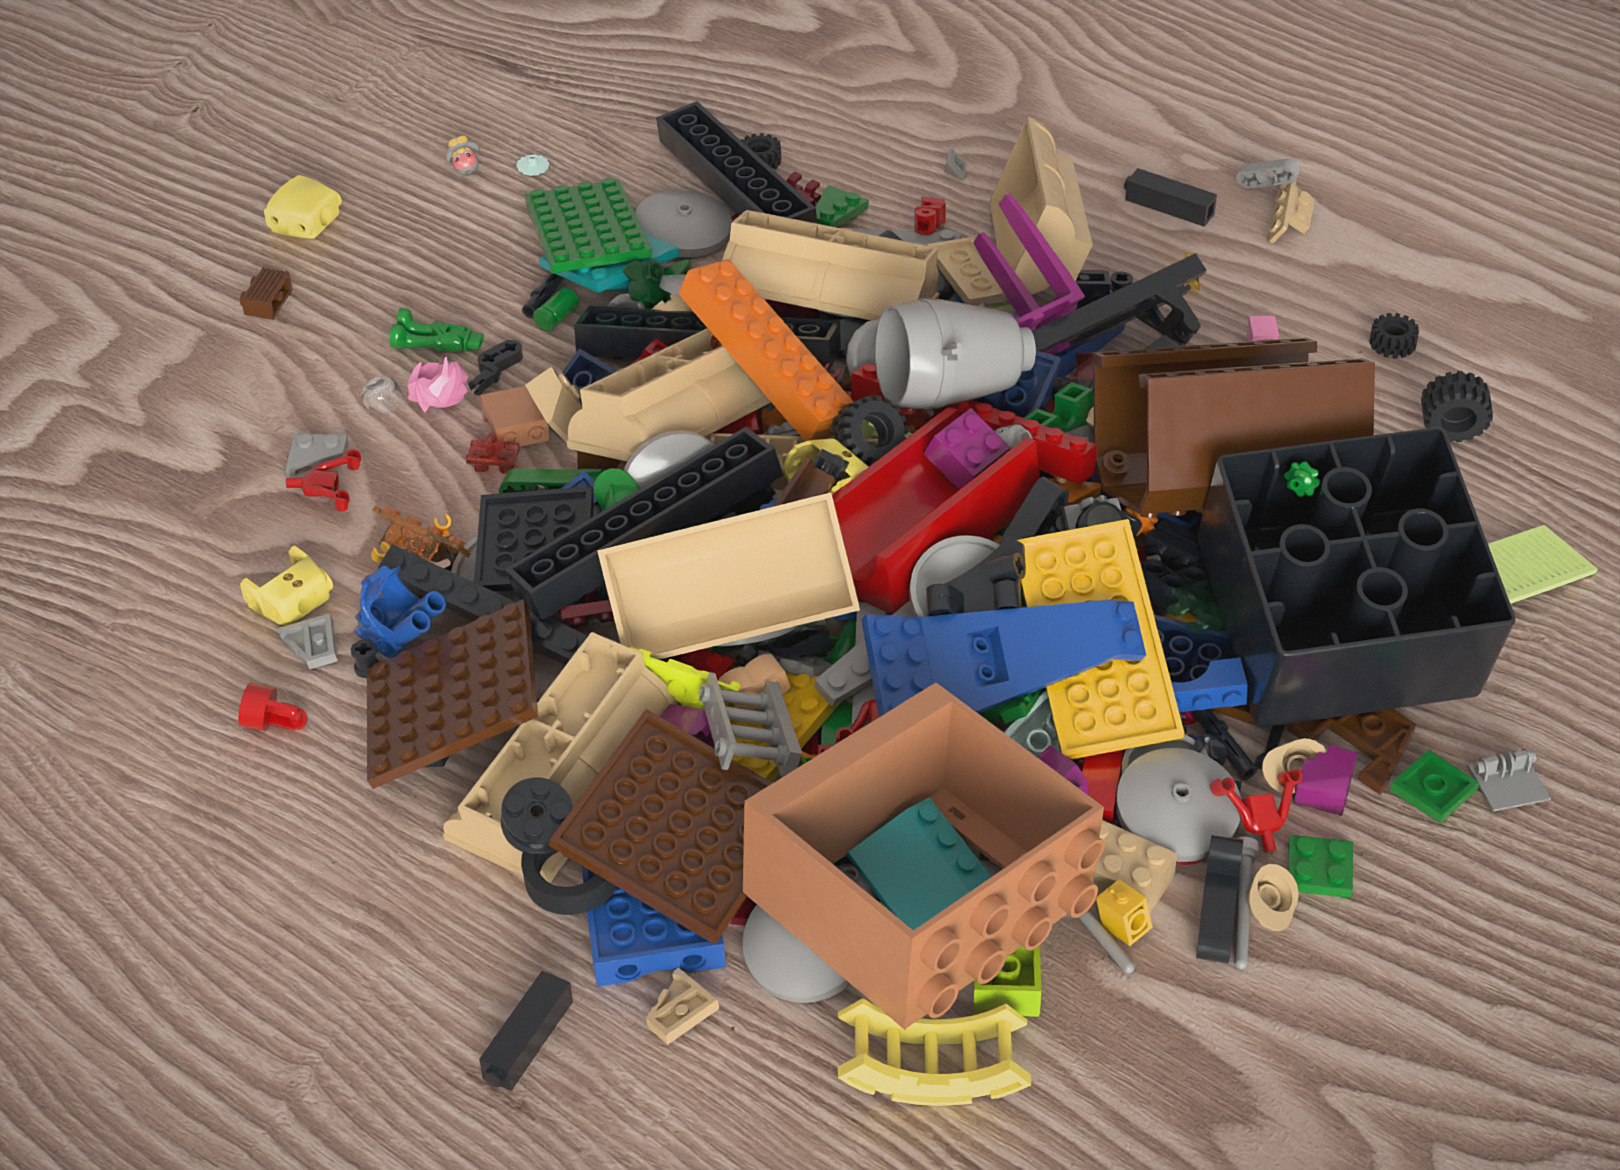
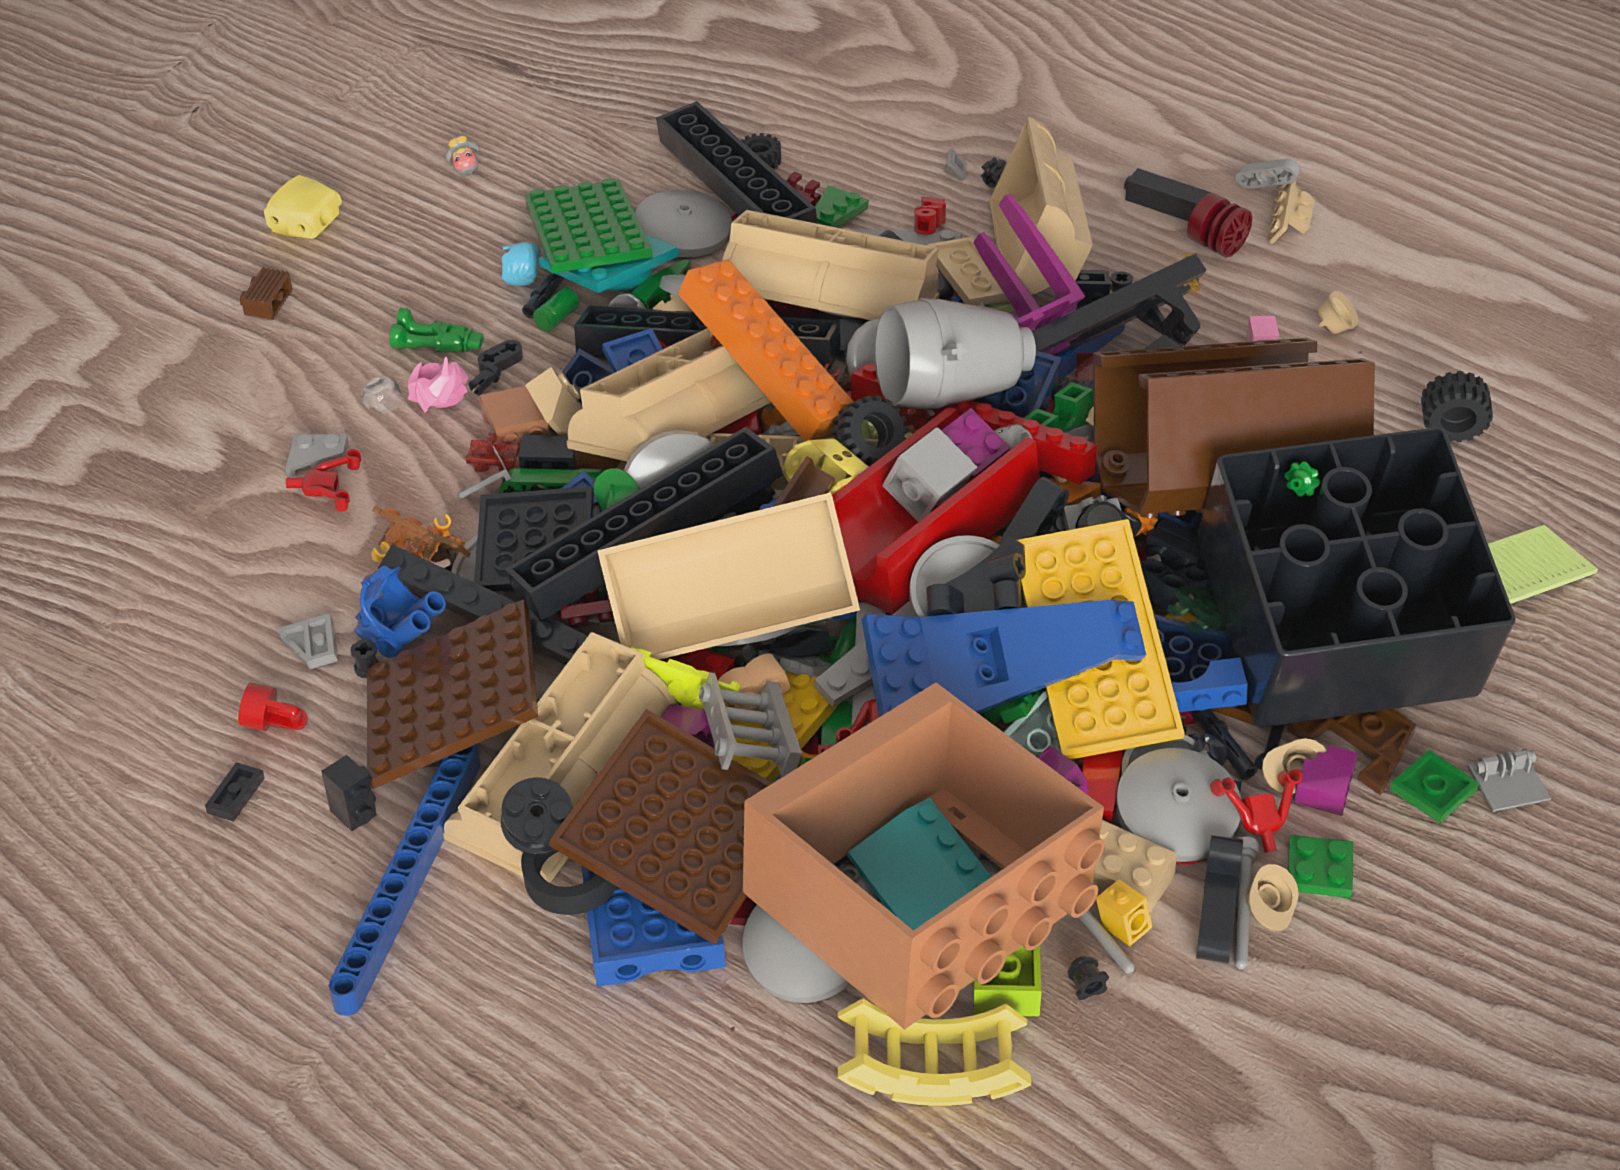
(234, 791): none -> black plate
(292, 592): light yellow piece -> none
(349, 792): none -> black brick
(401, 882): none -> blue beam
(472, 488): none -> light grey piece
(520, 264): none -> medium azure hair
(525, 1031): black brick -> none
(532, 165): light aqua piece -> none
(546, 453): none -> black brick
(631, 349): none -> blue plate
(645, 281): dark green plate -> none
(680, 1007): tan wing -> none
(831, 464): black tile -> none
(928, 474): none -> light grey brick
(993, 171): none -> black gear
(1087, 977): none -> black brick
(1219, 225): none -> dark red wheel
(1337, 313): none -> tan piece
(1394, 335): black tyre -> none

